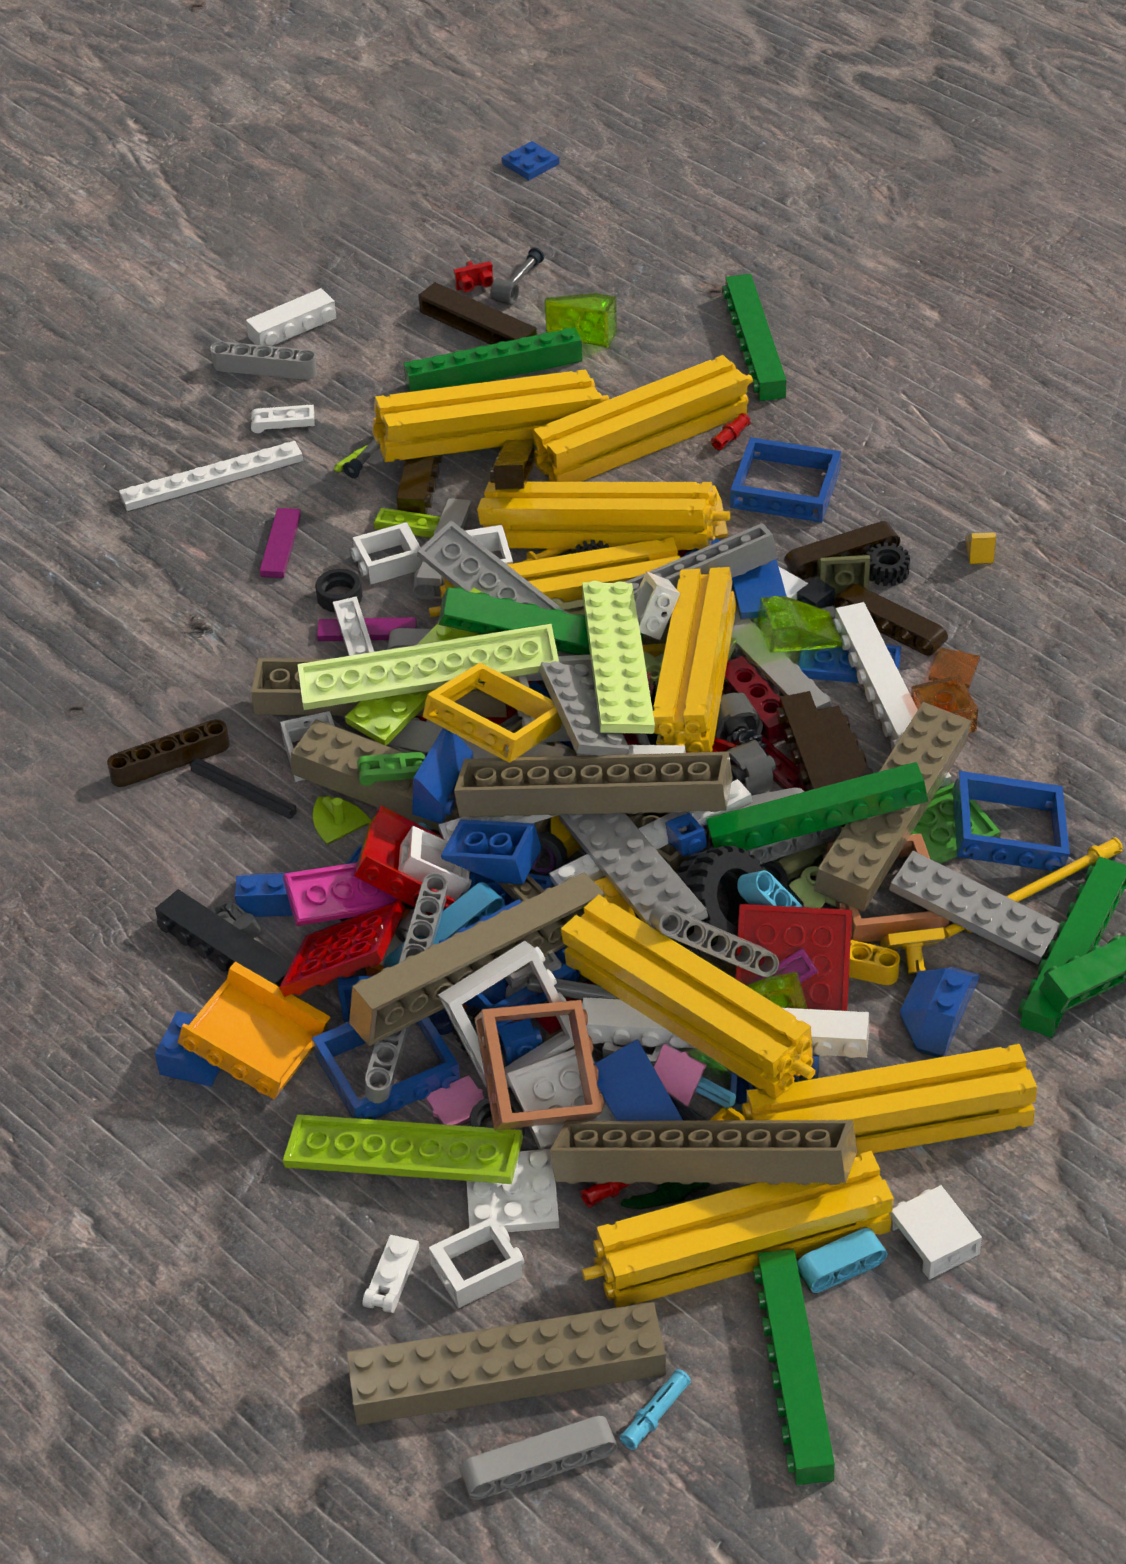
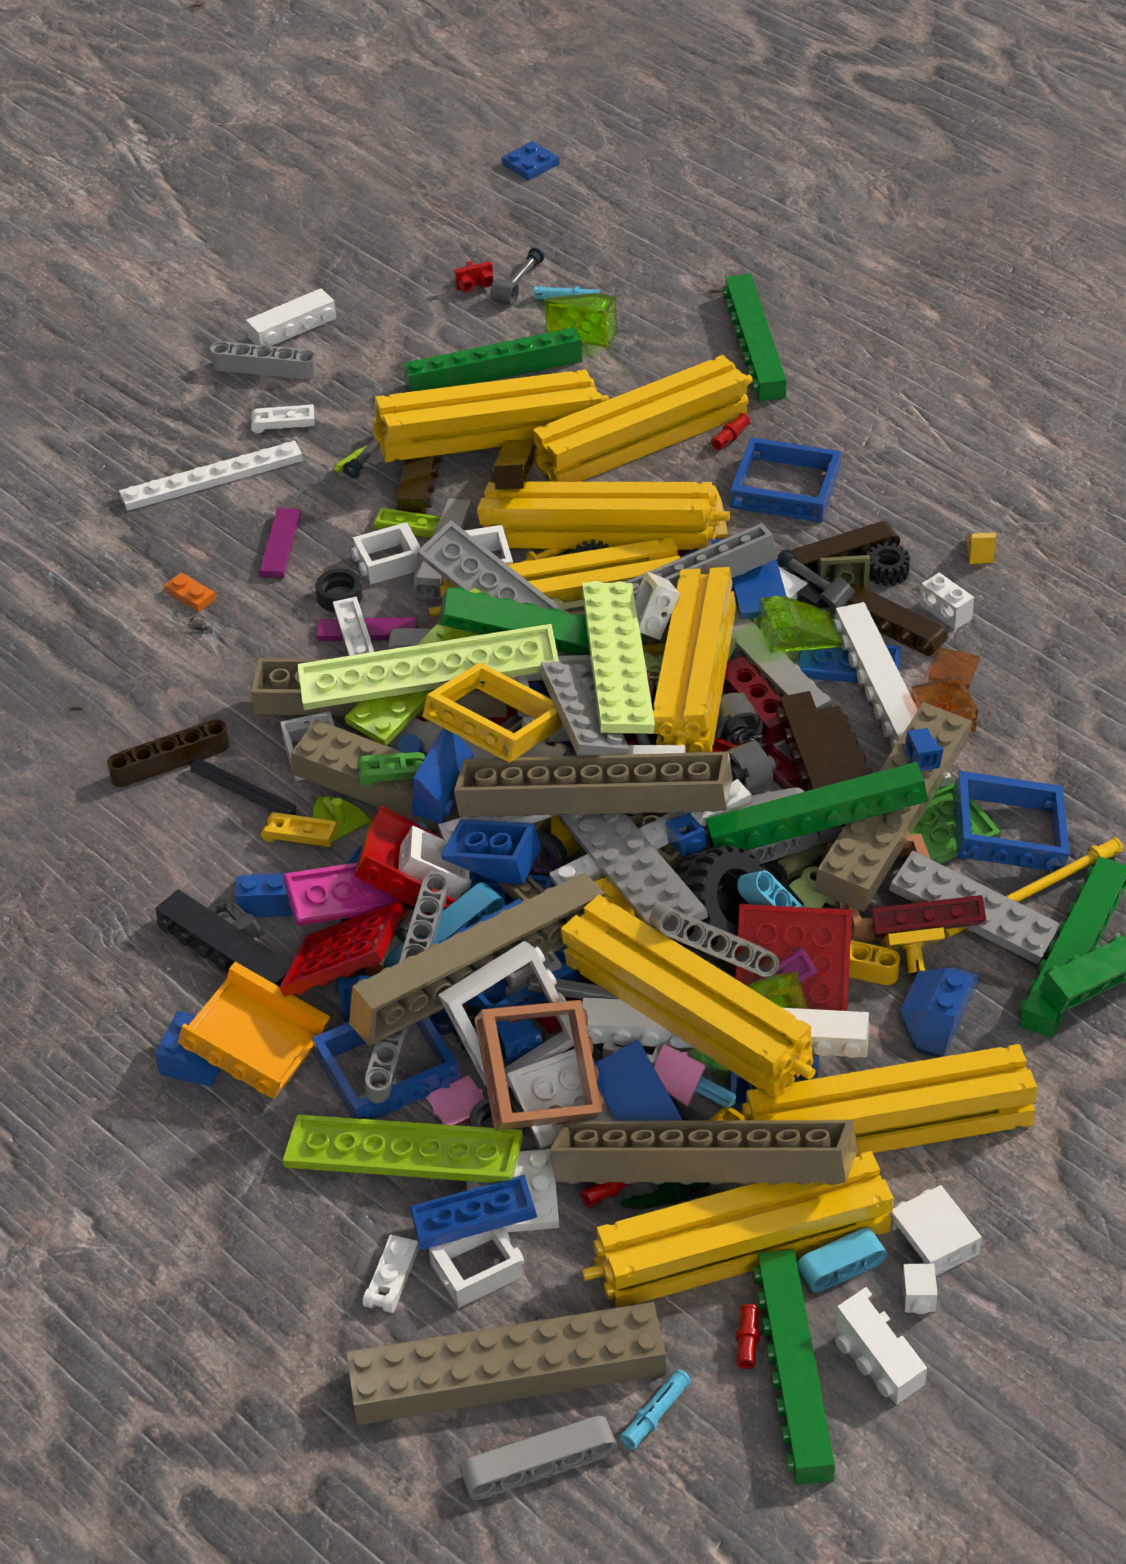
(190, 592): none -> orange plate
(299, 829): none -> yellow plate
(410, 743): none -> blue tile
(471, 316): dark brown brick -> none
(472, 1212): none -> blue tile
(546, 292): none -> medium azure pin
(747, 1336): none -> red pin
(835, 593): none -> dark grey piece
(876, 1349): none -> white wedge
(919, 1288): none -> white brick
(923, 749): none -> blue brick
(929, 915): none -> dark red tile
(947, 601): none -> white brick

